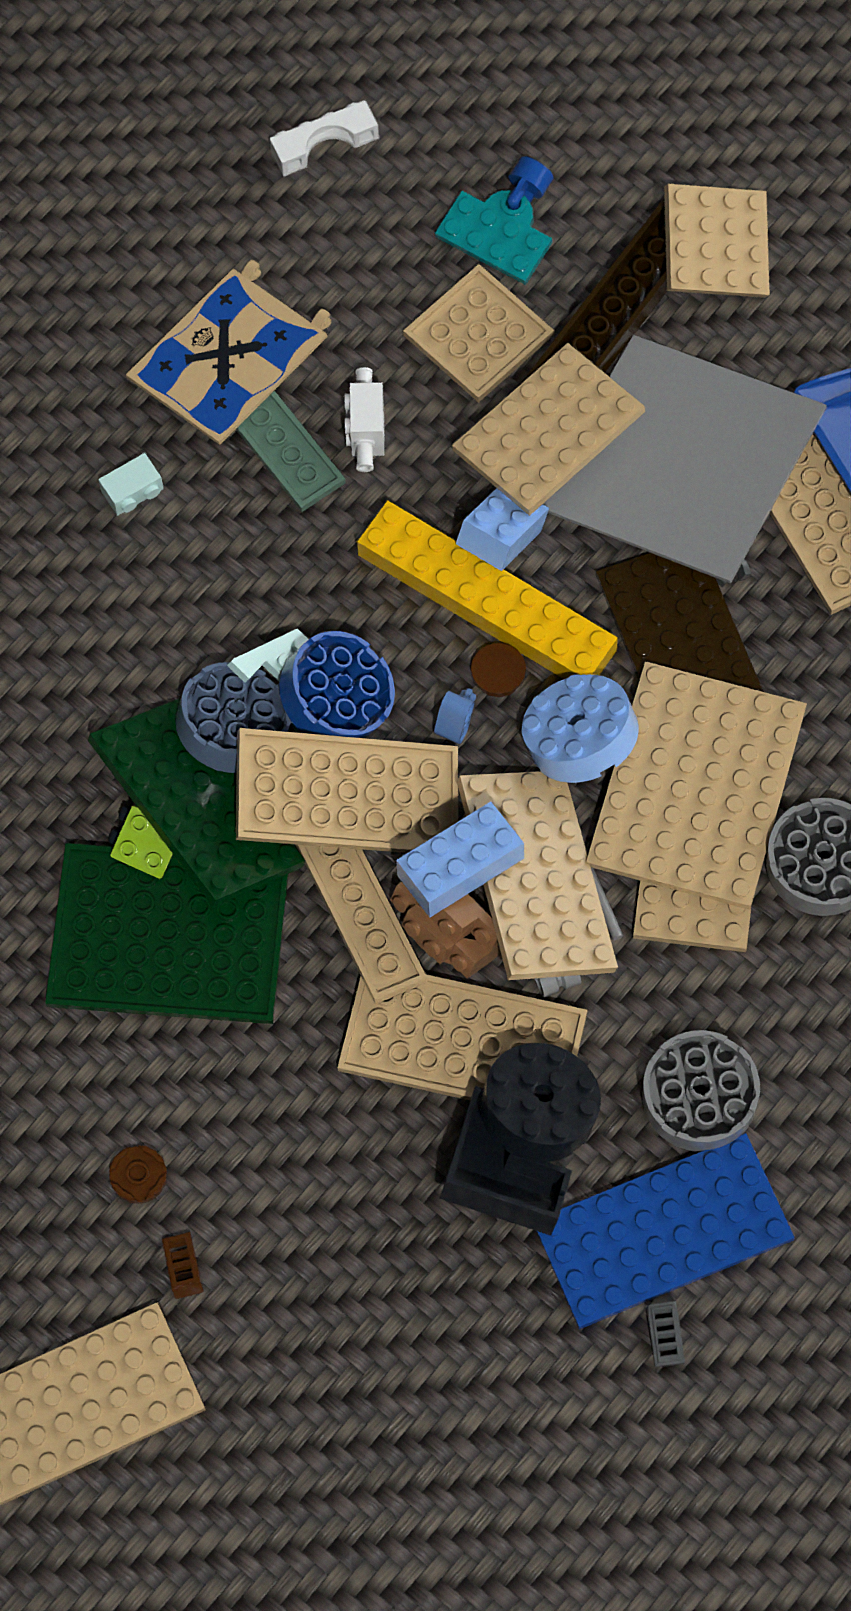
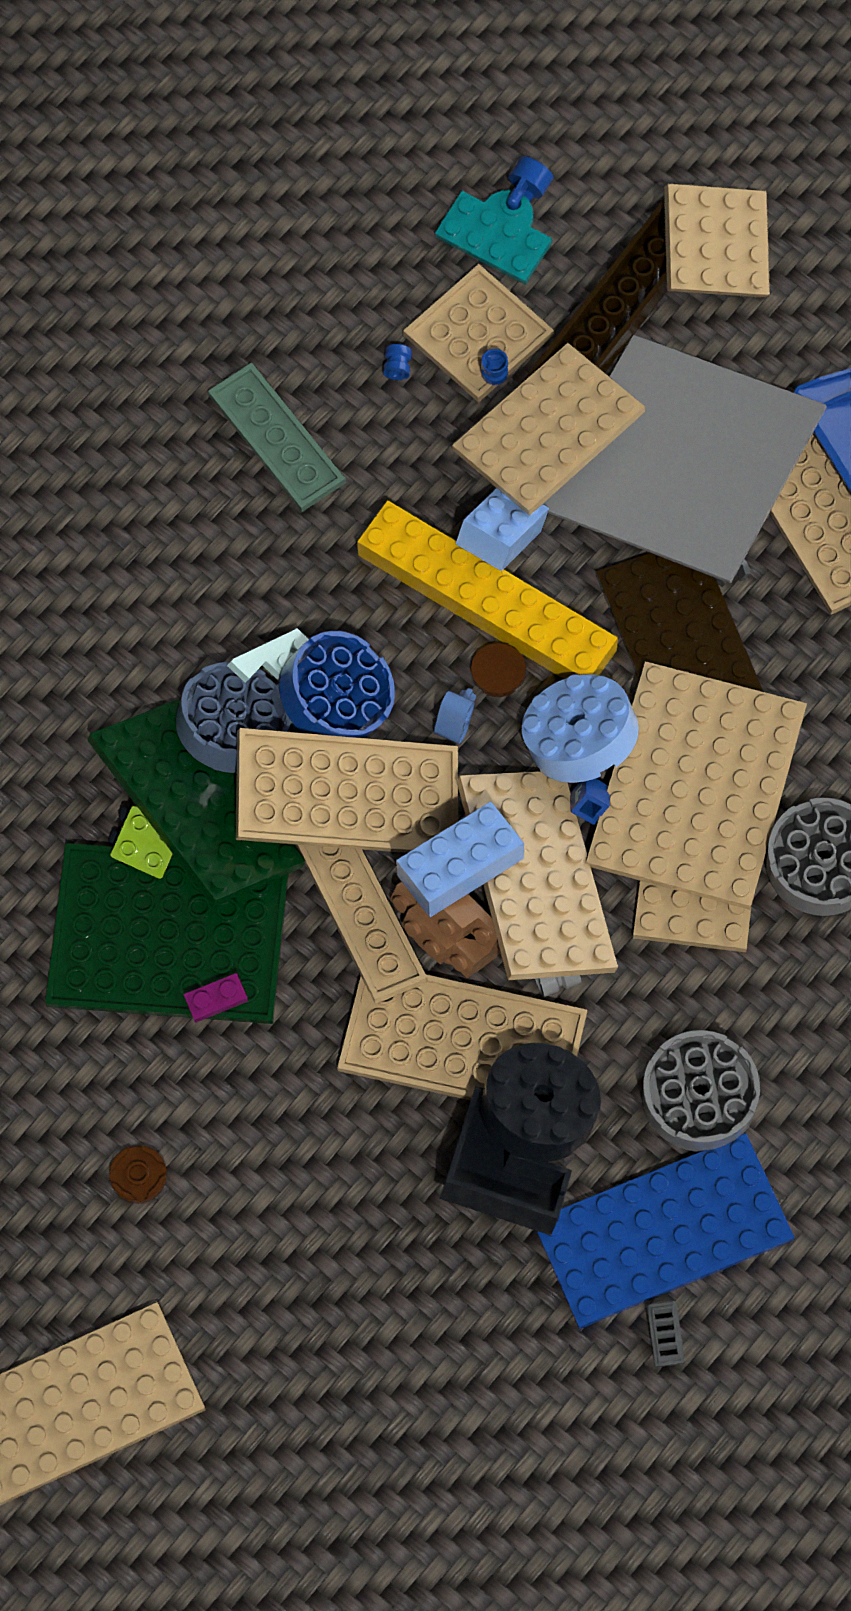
(131, 484): light aqua brick -> none
(186, 1283): reddish brown slope -> none
(215, 997): none -> magenta plate
(228, 354): flag -> none
(352, 124): white arch -> none
(365, 419): white brick -> none
(397, 362): none -> blue wheel
(494, 360): none -> blue wheel
(590, 800): none -> blue brick
(609, 916): light grey bar -> none

